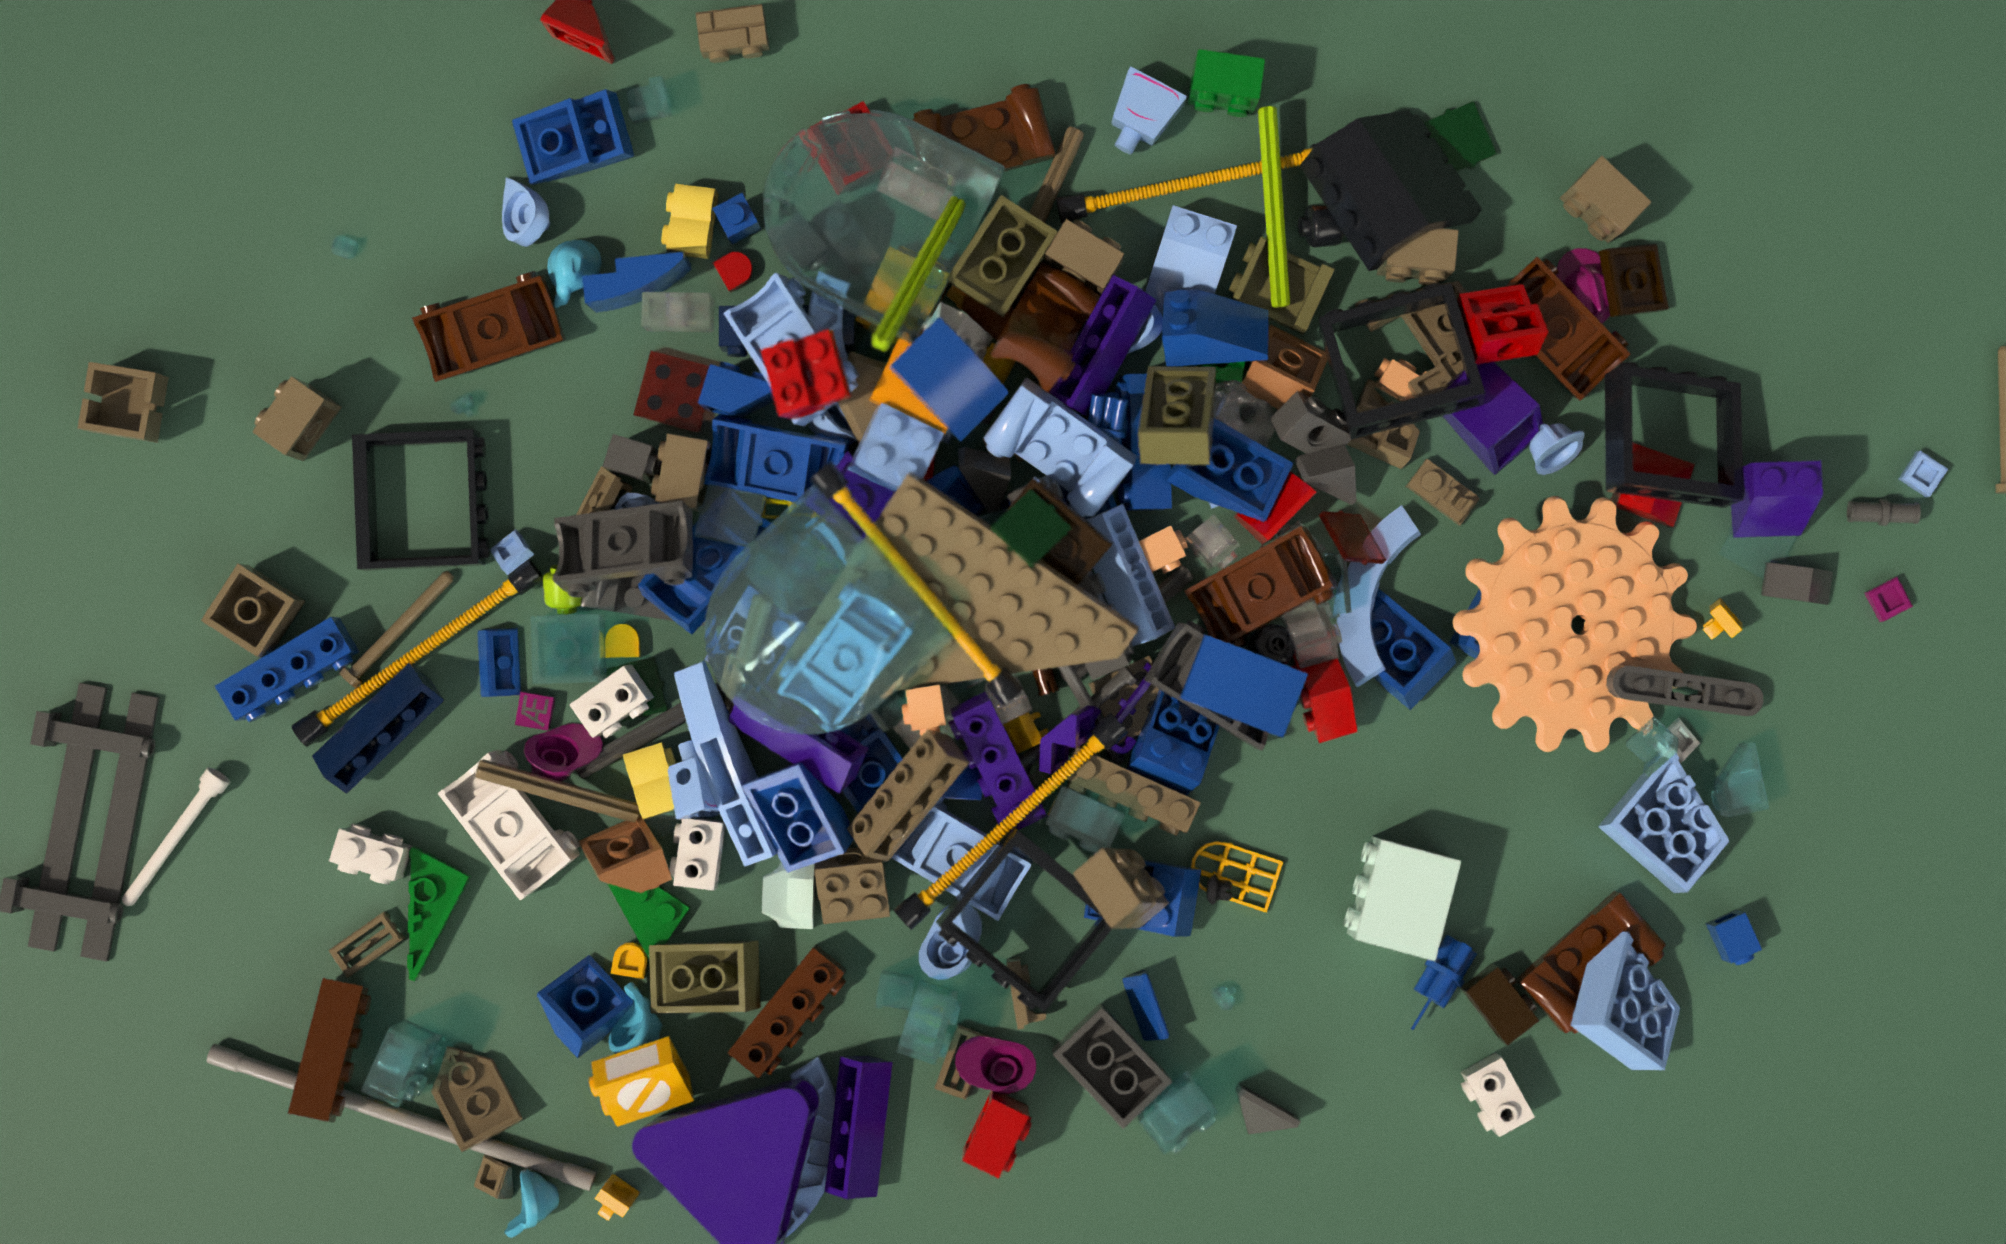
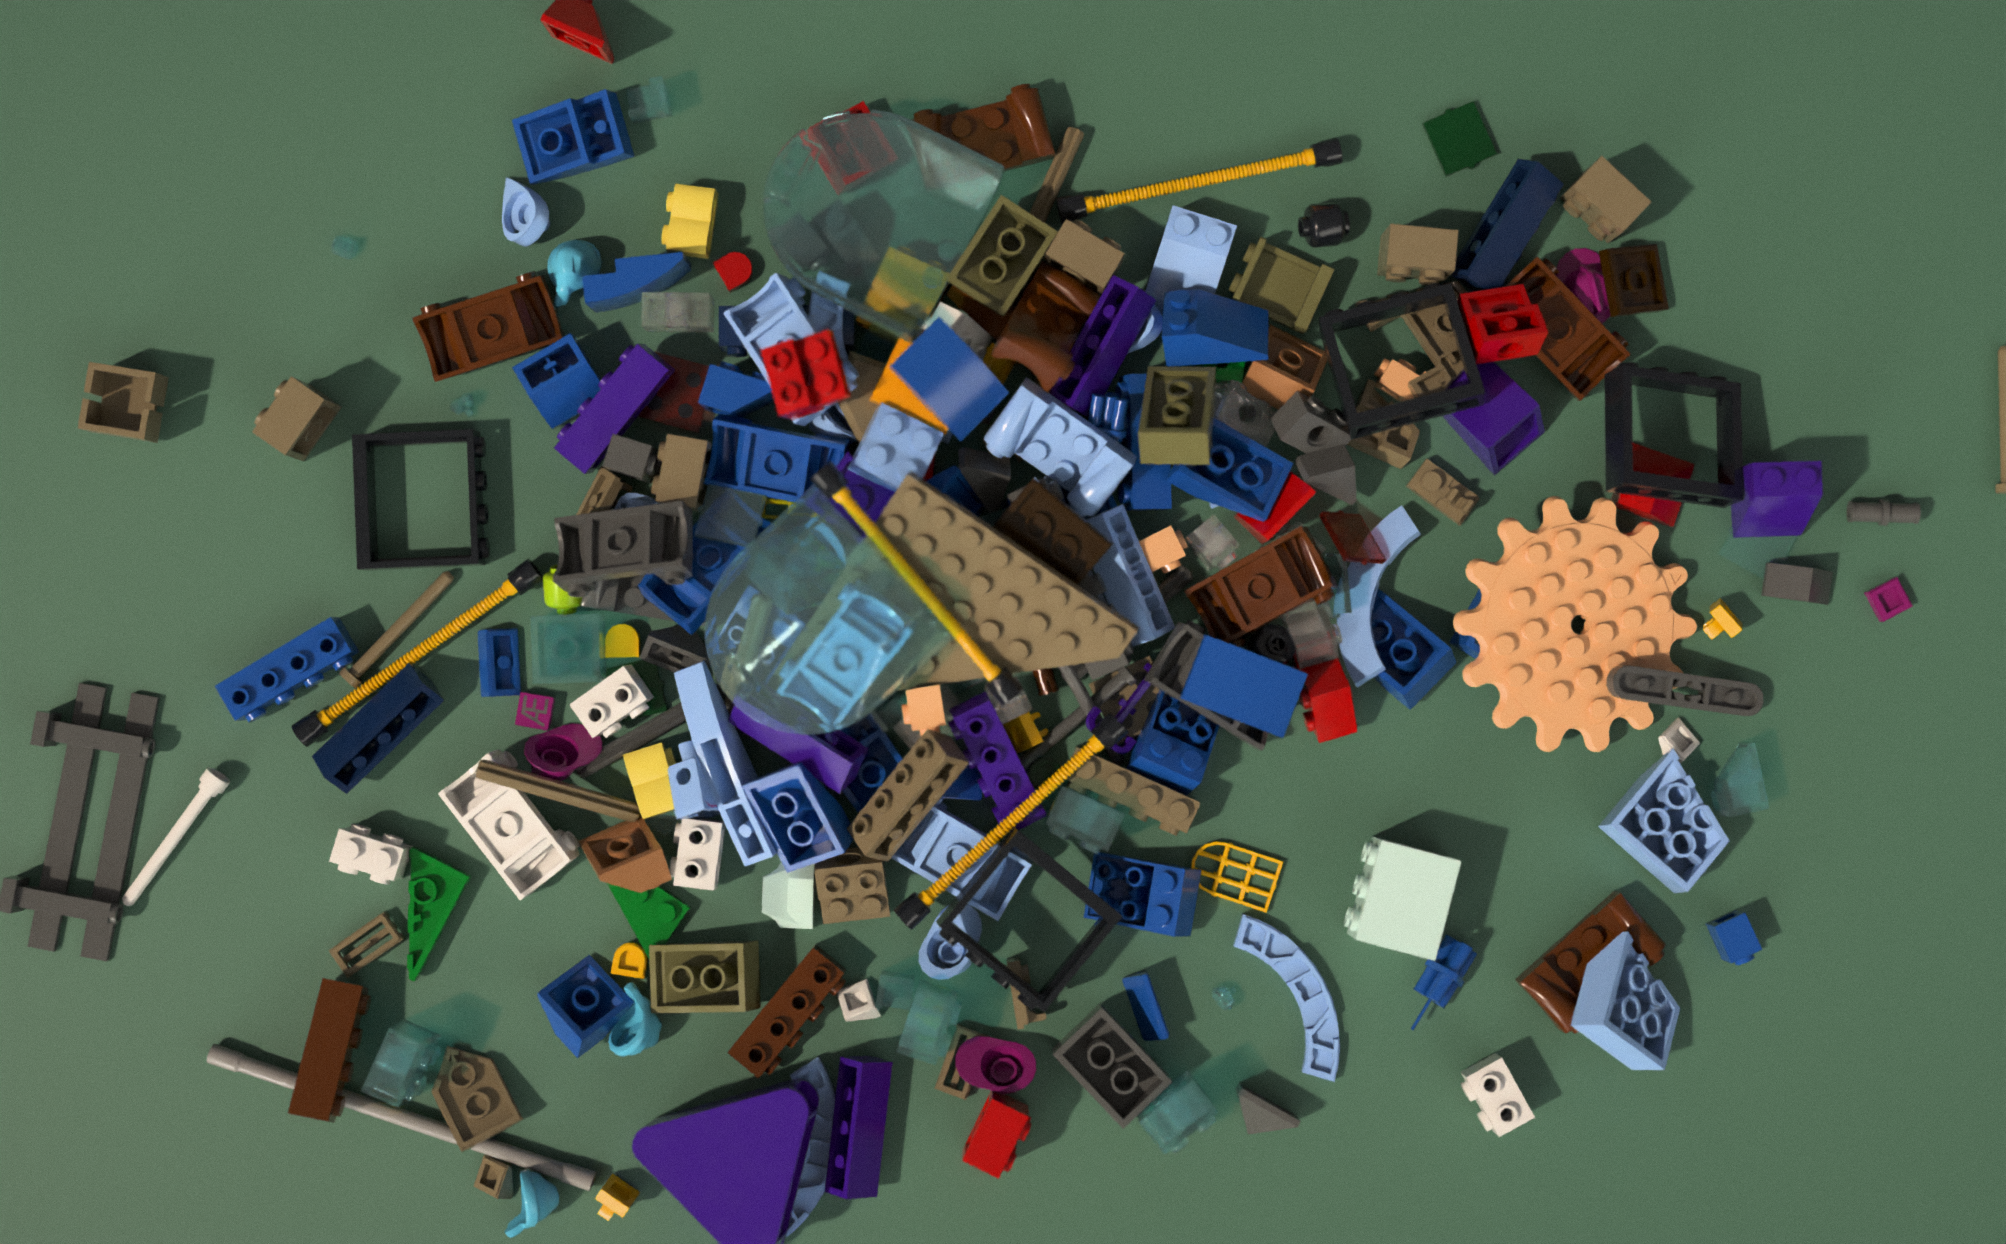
(253, 610): dark tan brick -> none
(511, 552): light blue tile -> none
(558, 380): none -> blue slope
(614, 407): none -> dark purple brick
(641, 1081): yellow brick -> none
(674, 649): none -> dark grey slope
(732, 32): dark tan brick -> none
(736, 218): blue brick -> none
(858, 1002): none -> white slope
(916, 183): clear brick -> none
(918, 274): lime axle -> none
(1030, 528): dark green piece -> none
(1069, 733): dark purple slope -> none
(1121, 887): dark tan piece -> none
(1144, 110): light blue torso -> none
(1217, 889): black piece -> none
(1226, 82): green brick -> none
(1274, 206): lime axle -> none
(1308, 988): none -> light blue tile
(1387, 183): black hinge -> none
(1500, 1003): dark brown brick -> none
(1507, 226): none -> dark blue brick
(1555, 447): light blue piece -> none
(1653, 745): clear light blue panel -> none
(1923, 474): light blue tile -> none

